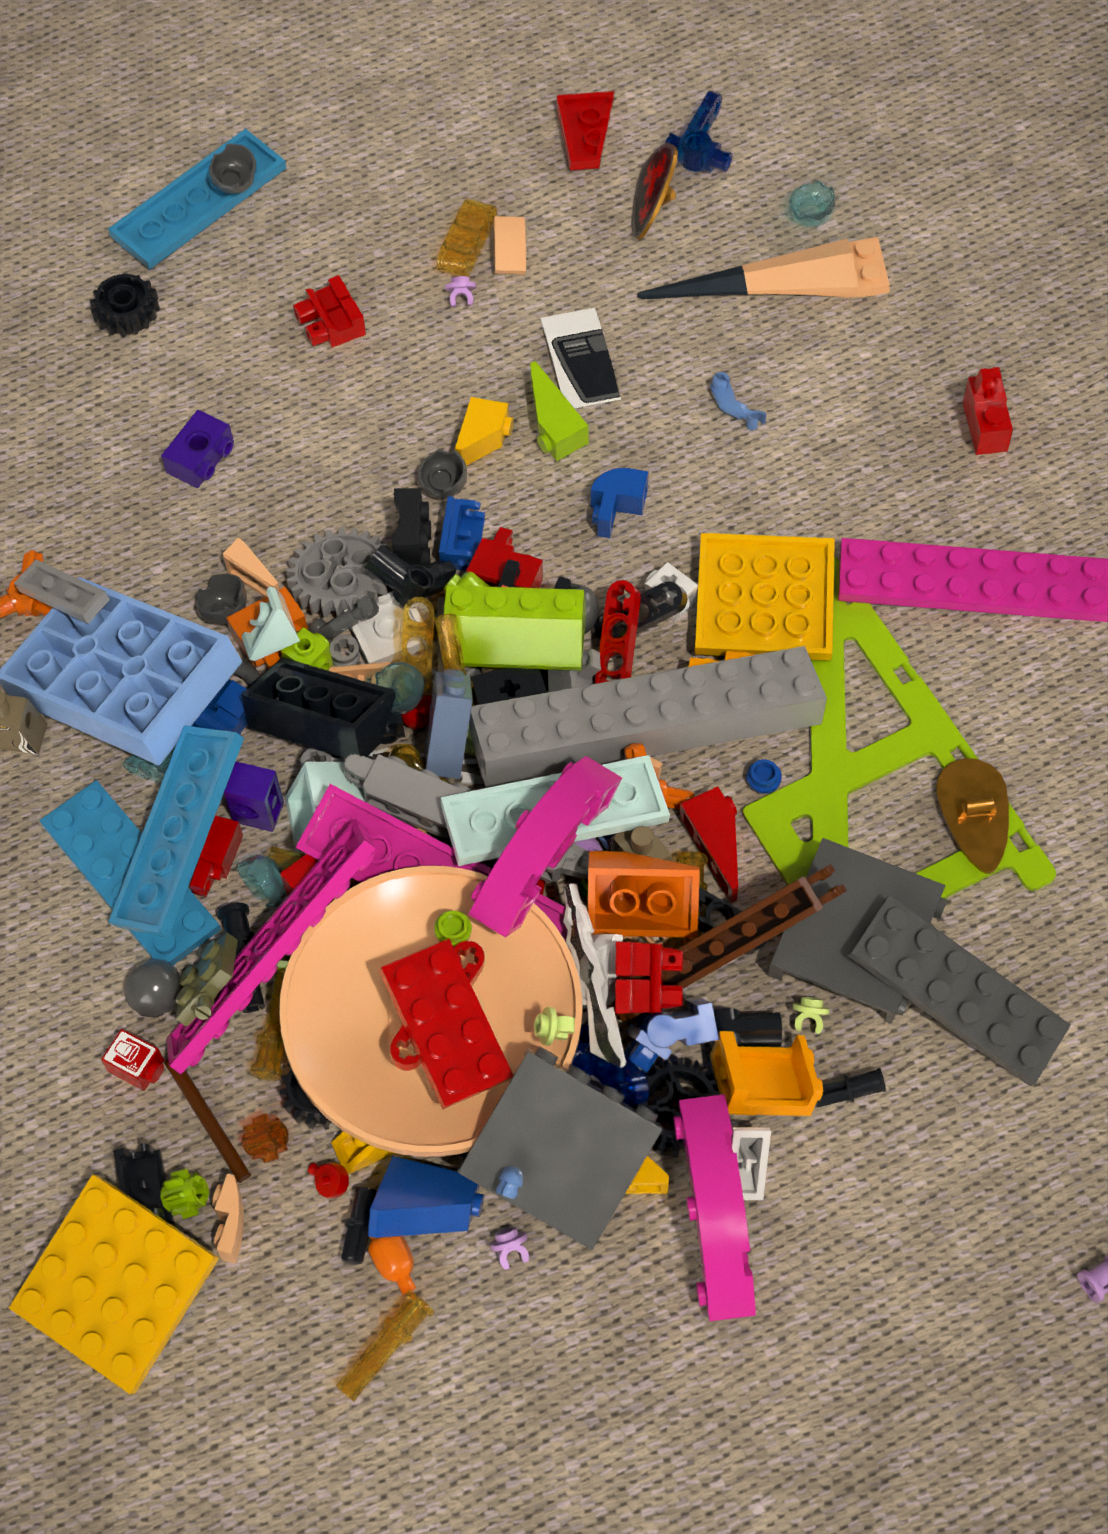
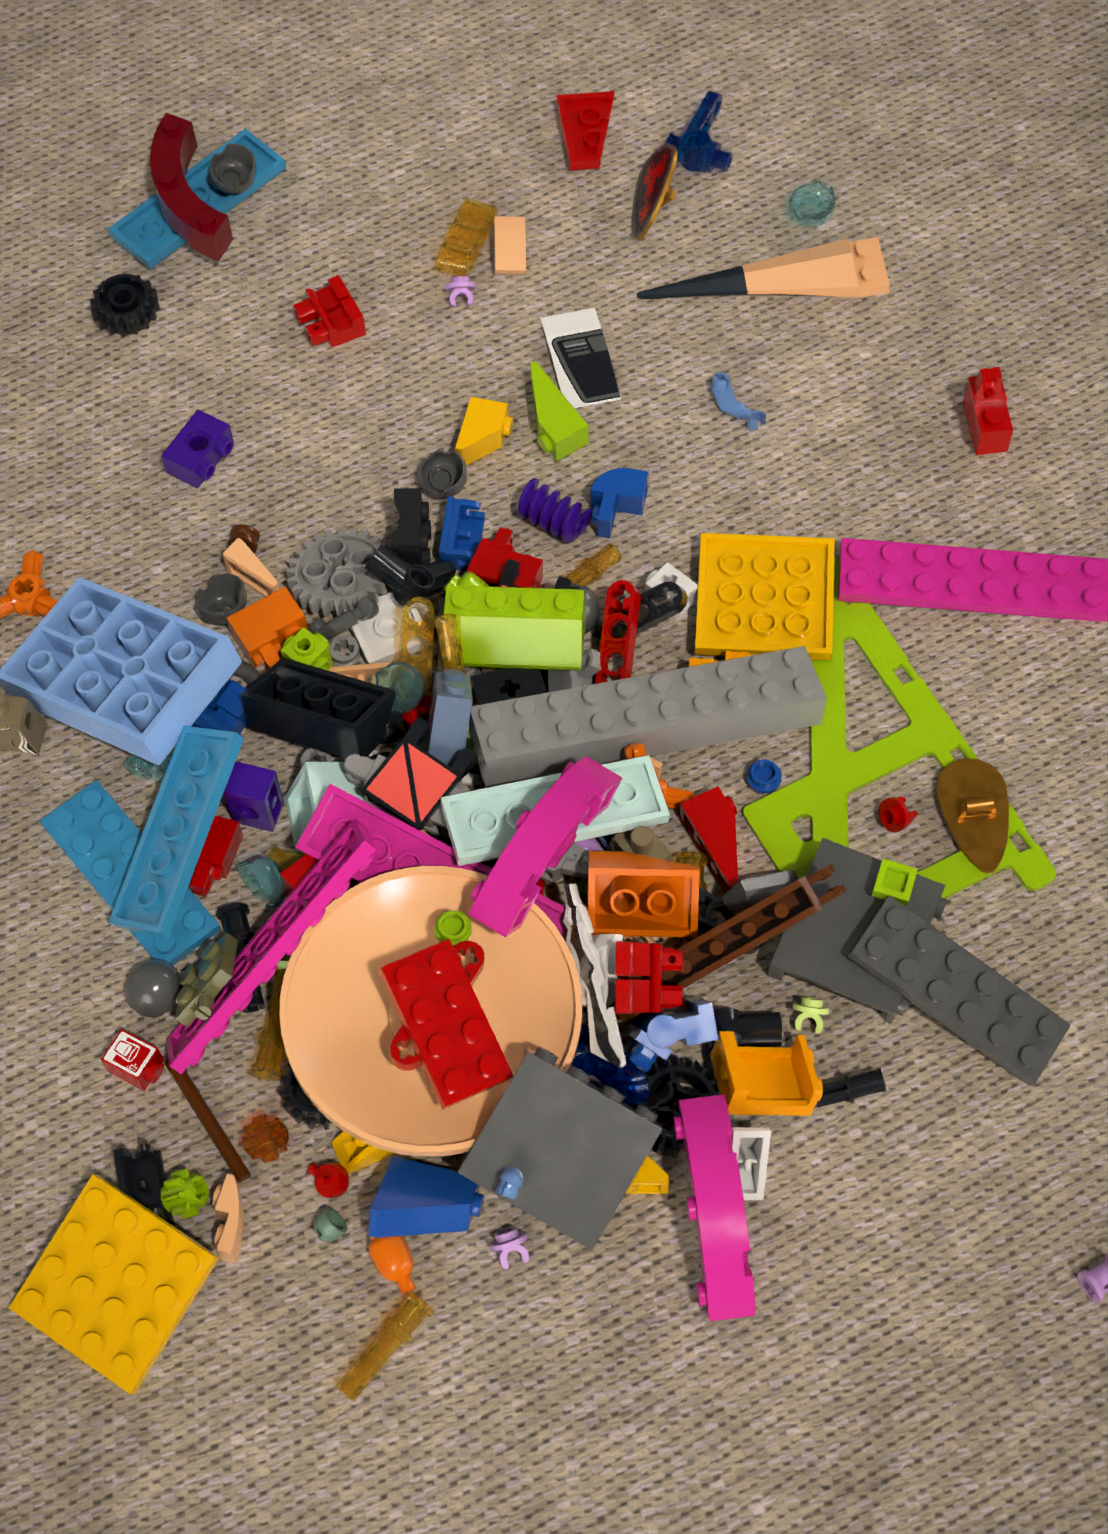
(62, 591): light grey plate -> none
(184, 211): none -> dark red brick
(245, 533): none -> reddish brown bush
(273, 628): light aqua slope -> none
(330, 1224): none -> sand green hinge
(358, 1226): black axle -> none
(414, 780): none -> flag
(550, 1027): yellowish green plate -> none
(551, 513): none -> dark purple piece
(595, 566): none -> clear yellow axle
(753, 890): none -> dark grey brick
(895, 815): none -> red plate
(895, 880): none -> lime plate

